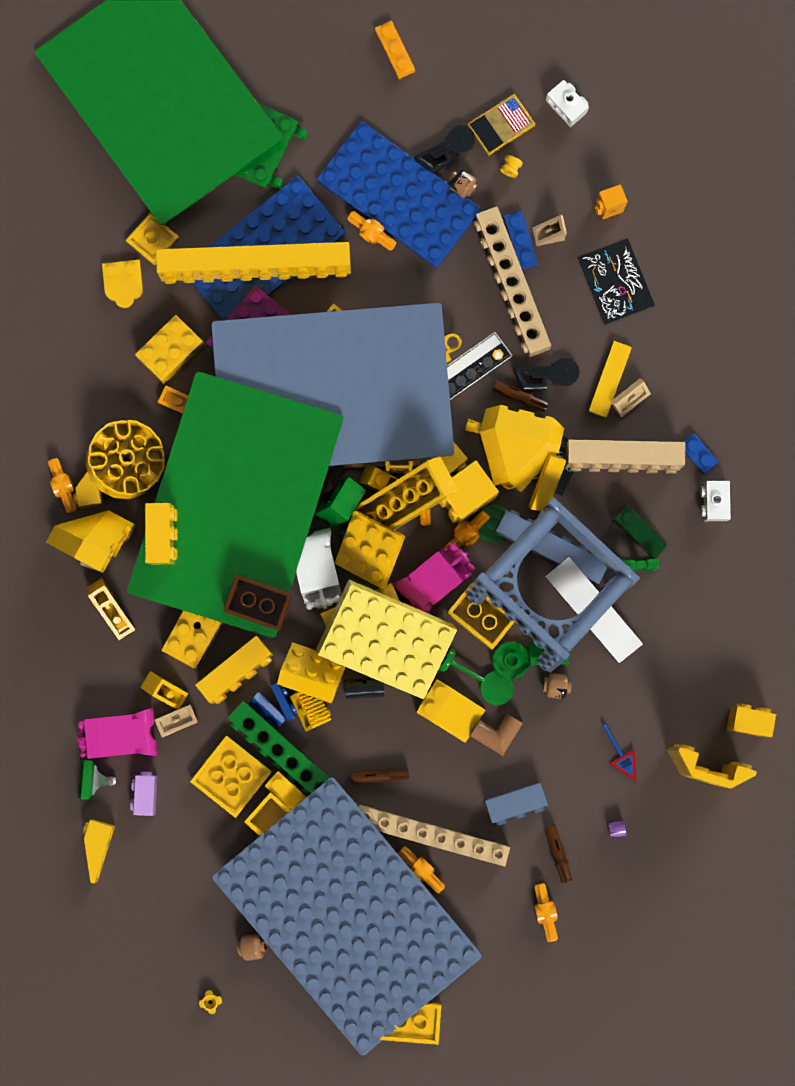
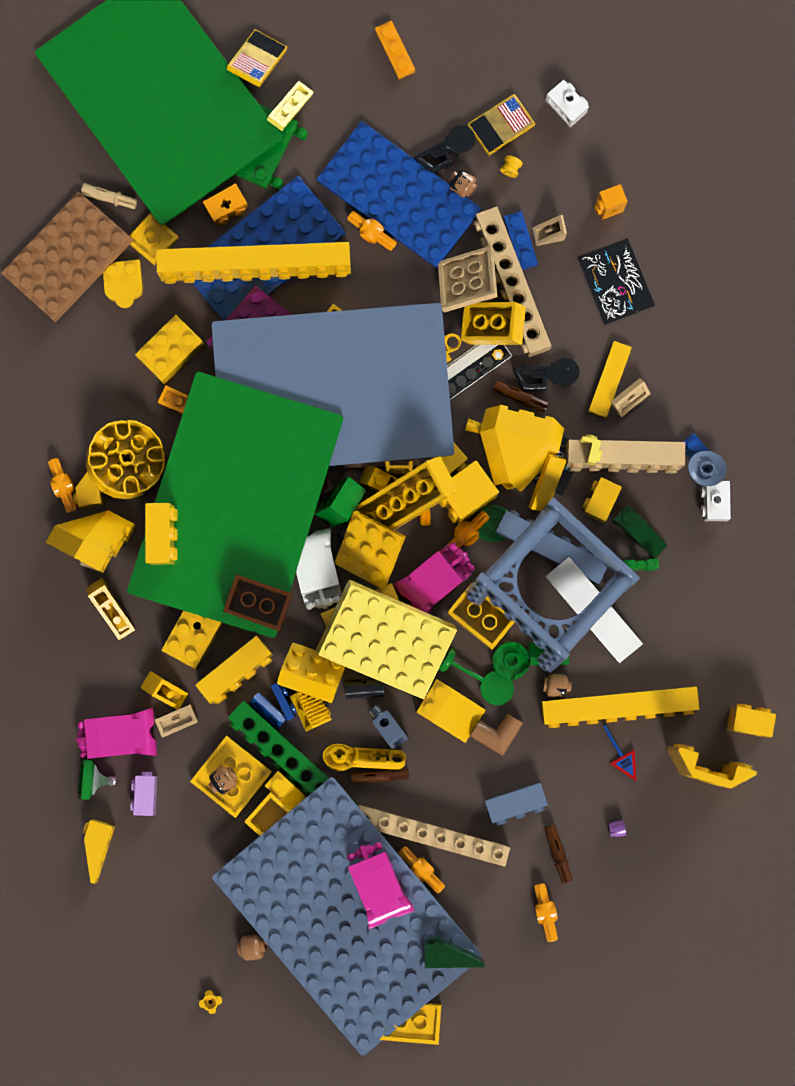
(67, 256): none -> medium nougat plate
(108, 196): none -> tan axle
(223, 780): none -> medium nougat head
(233, 198): none -> light orange brick
(257, 58): none -> tile
(290, 106): none -> light yellow plate
(361, 758): none -> yellow beam
(378, 886): none -> dark pink piece
(392, 733): none -> sand blue torso
(443, 954): none -> dark green slope
(467, 279): none -> tan plate
(493, 323): none -> yellow brick
(594, 452): none -> light yellow bracket
(602, 499): none -> yellow brick
(620, 705): none -> yellow brick
(707, 461): none -> sand blue dish

